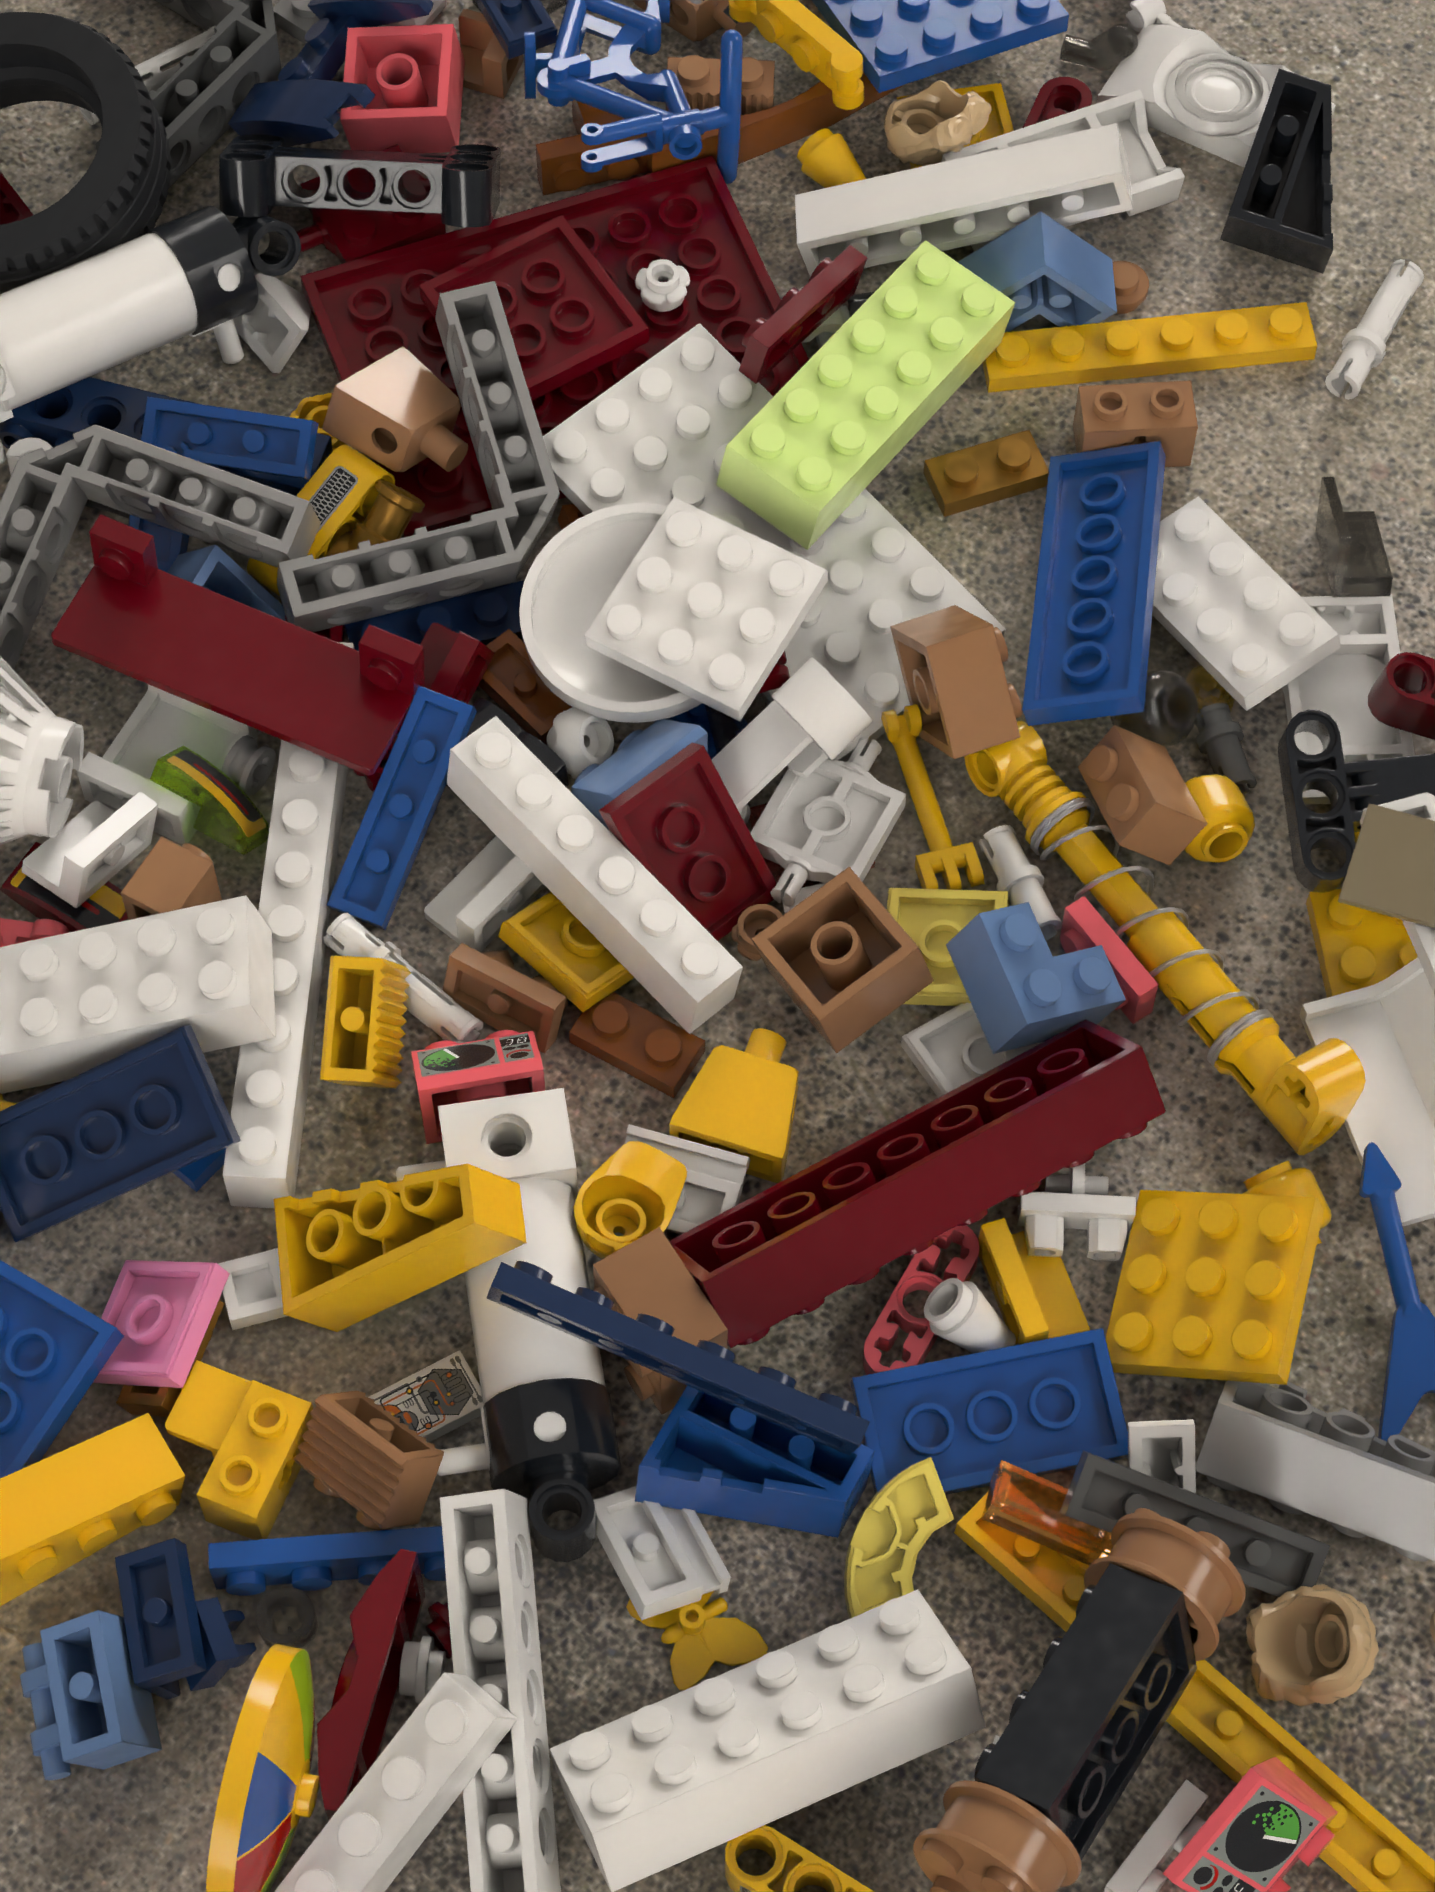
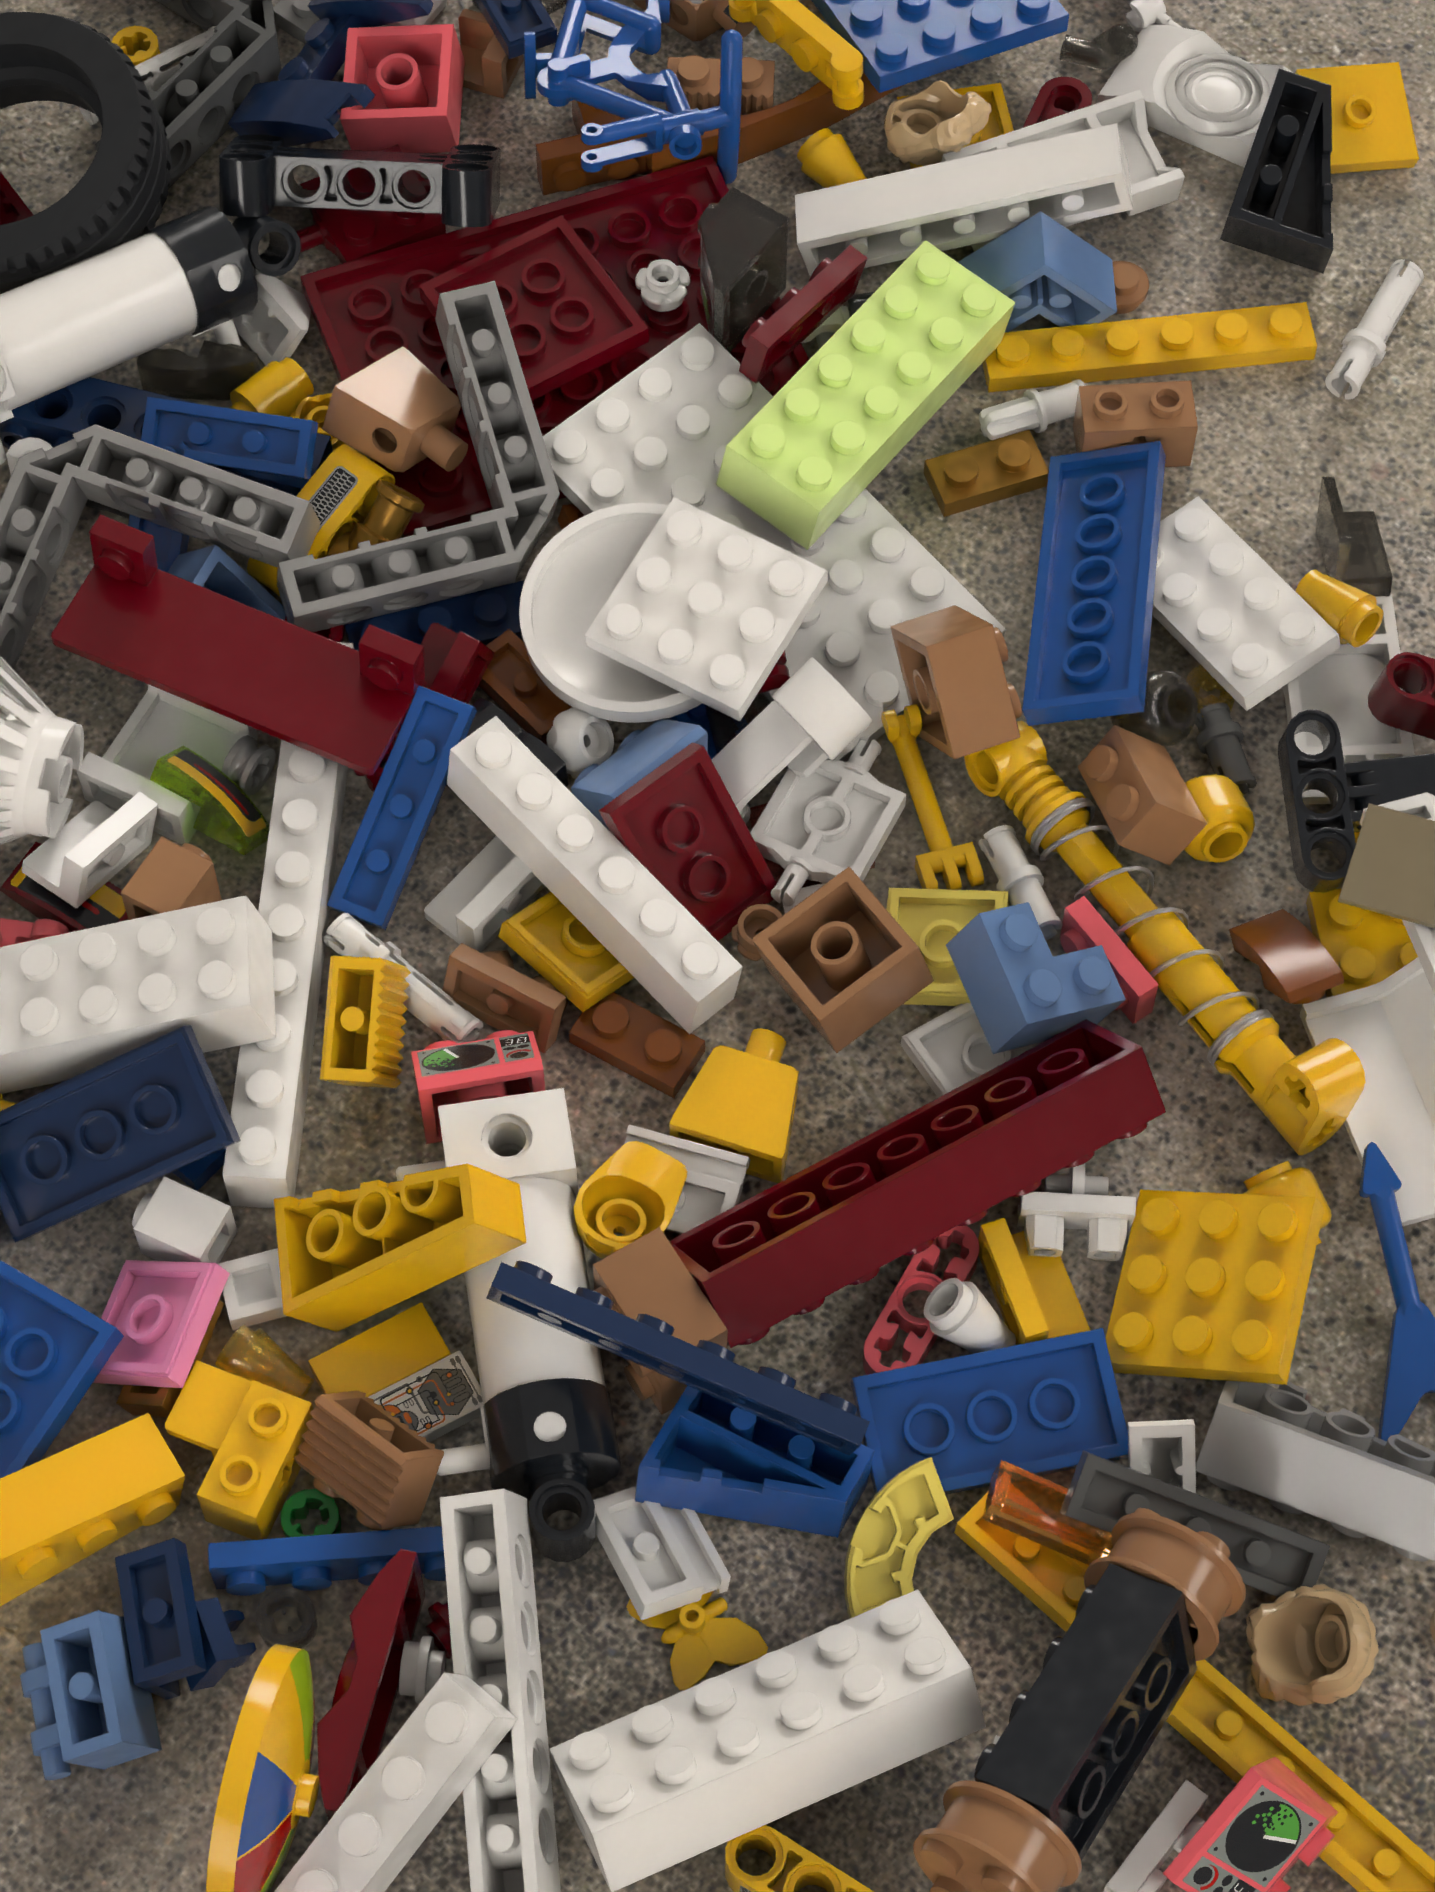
(134, 38): none -> yellow bush
(183, 1225): none -> white brick
(199, 379): none -> clear smoke slope
(261, 1359): none -> clear yellow cone
(273, 389): none -> yellow brick
(298, 1508): none -> green bush
(381, 1354): none -> yellow tile
(740, 264): none -> clear smoke slope
(1031, 411): none -> white axle
(1288, 957): none -> dark orange slope
(1342, 606): none -> yellow cone
(1368, 117): none -> yellow plate

